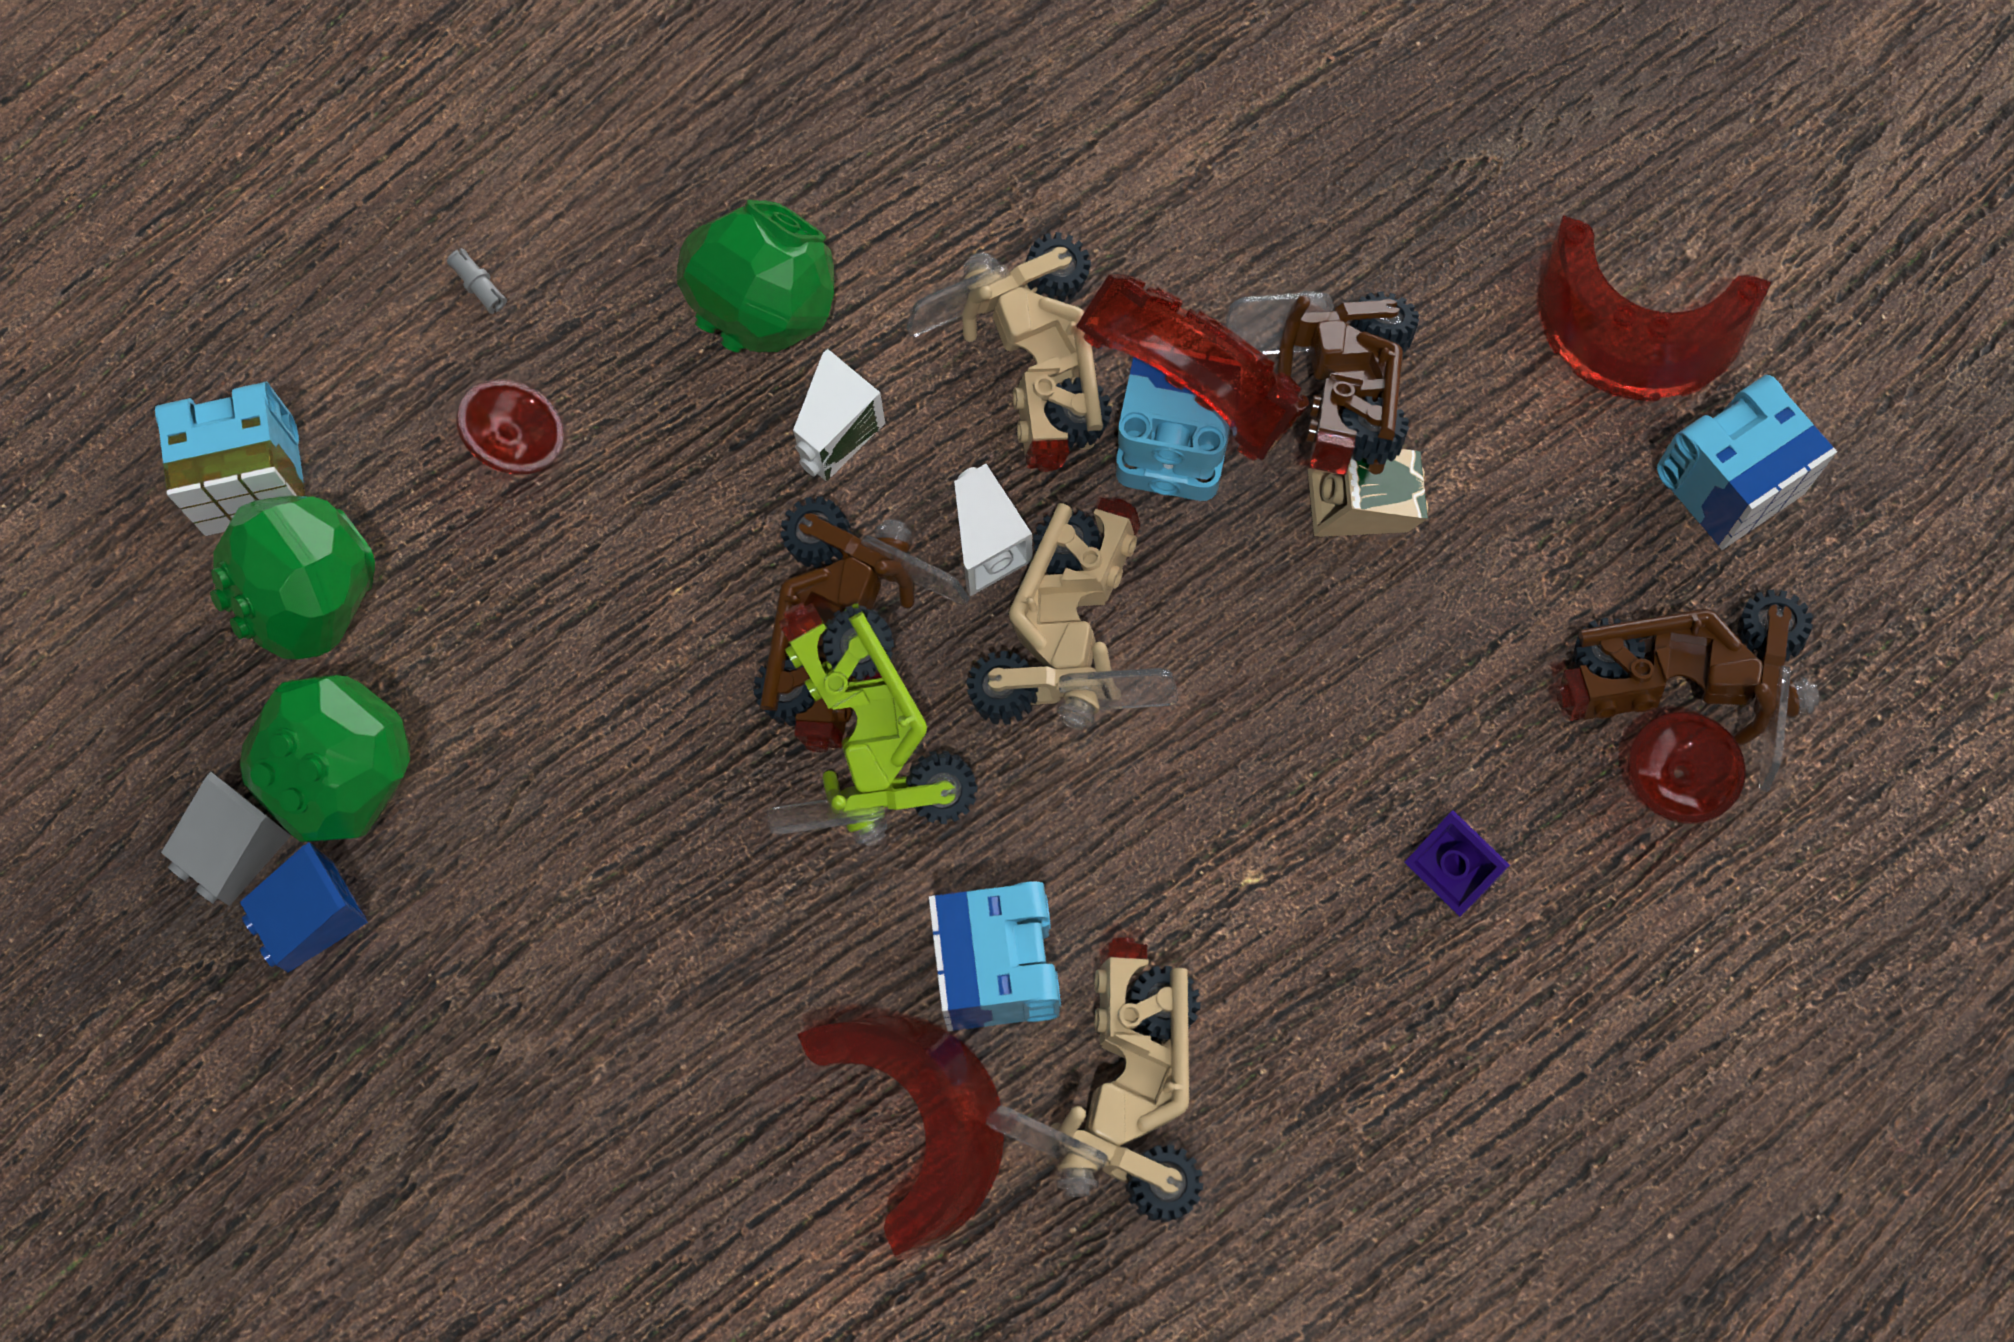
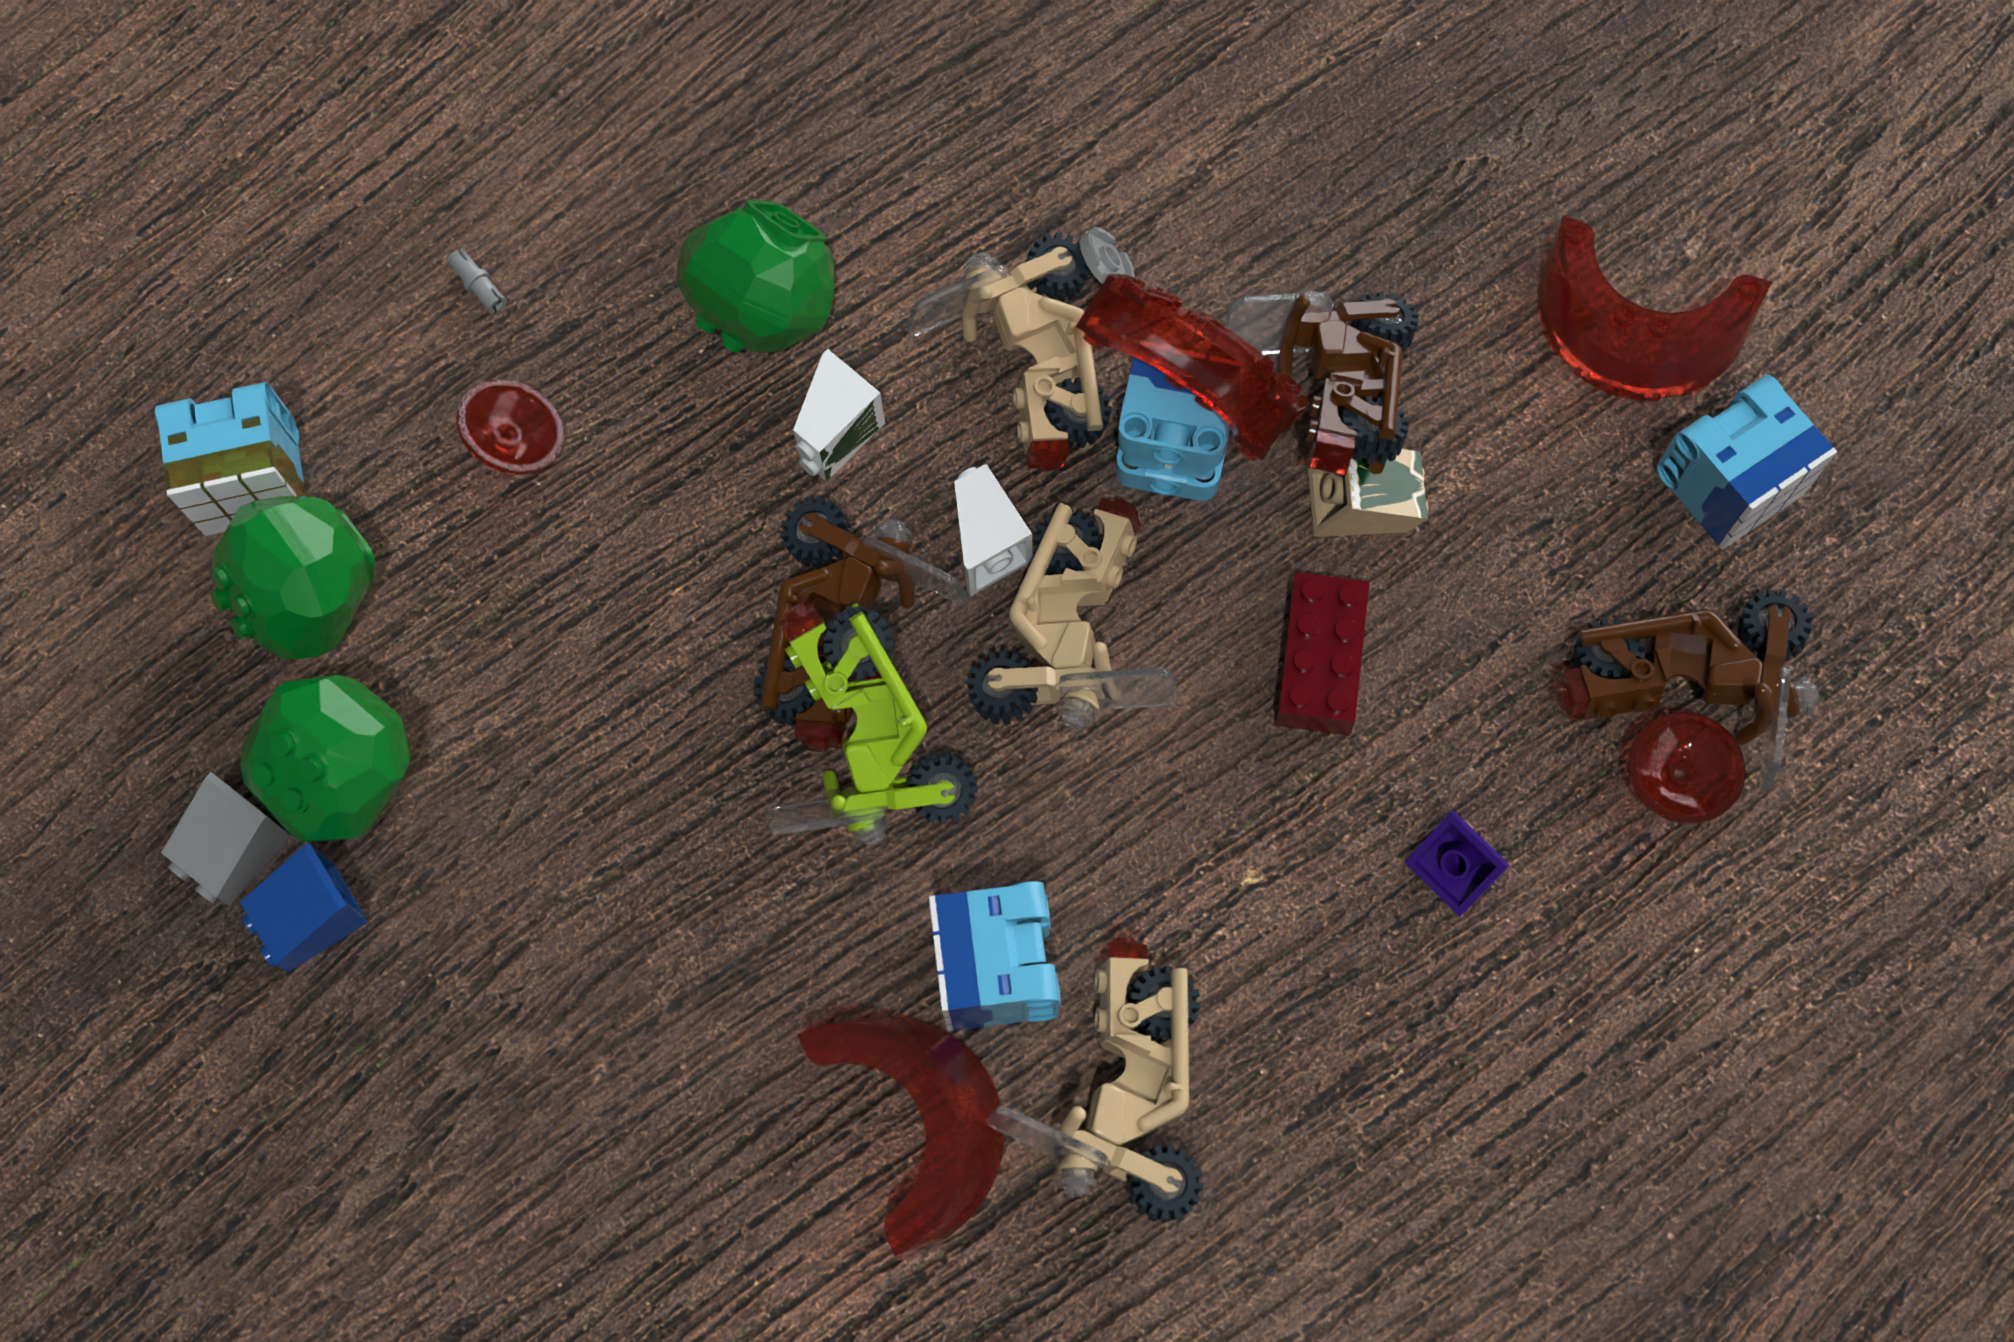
(1102, 256): none -> light grey tile
(1322, 654): none -> dark red brick

